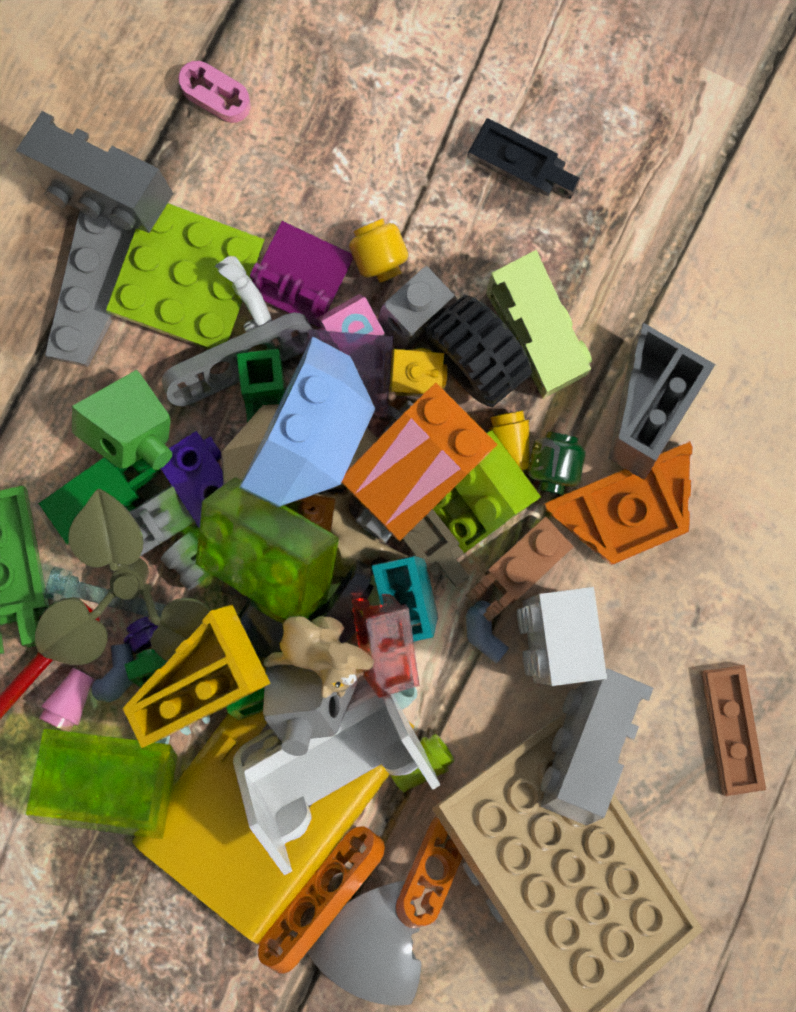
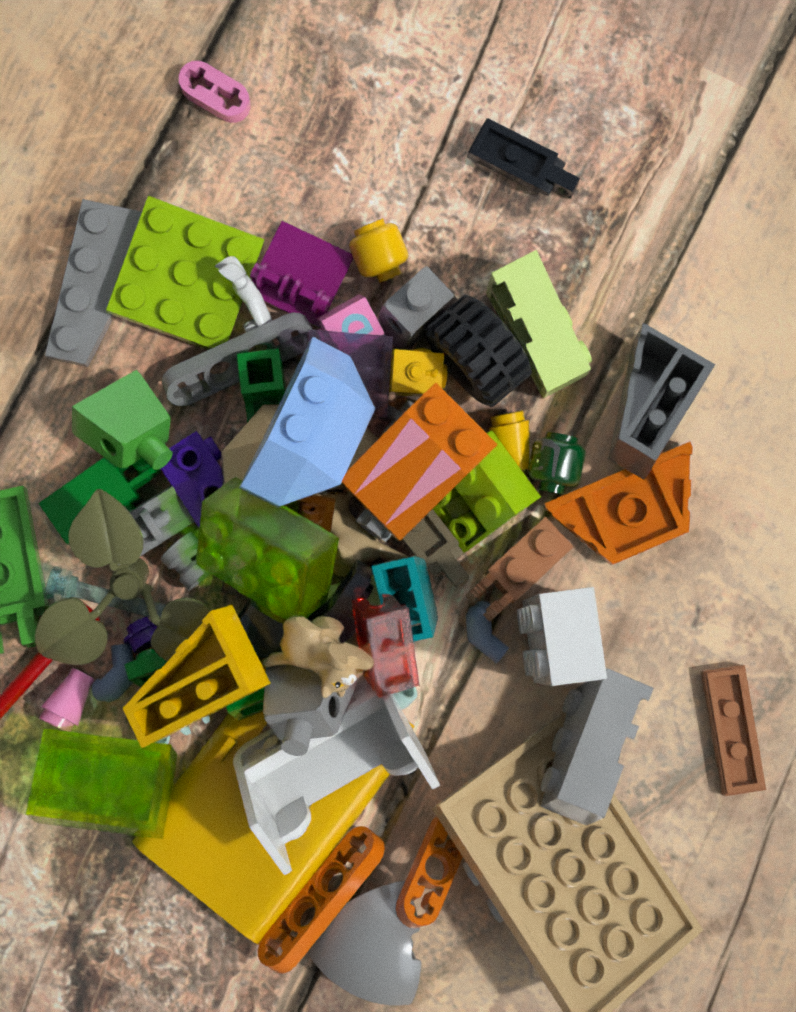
(93, 179): dark grey wedge -> none
(439, 758): lime cone -> none

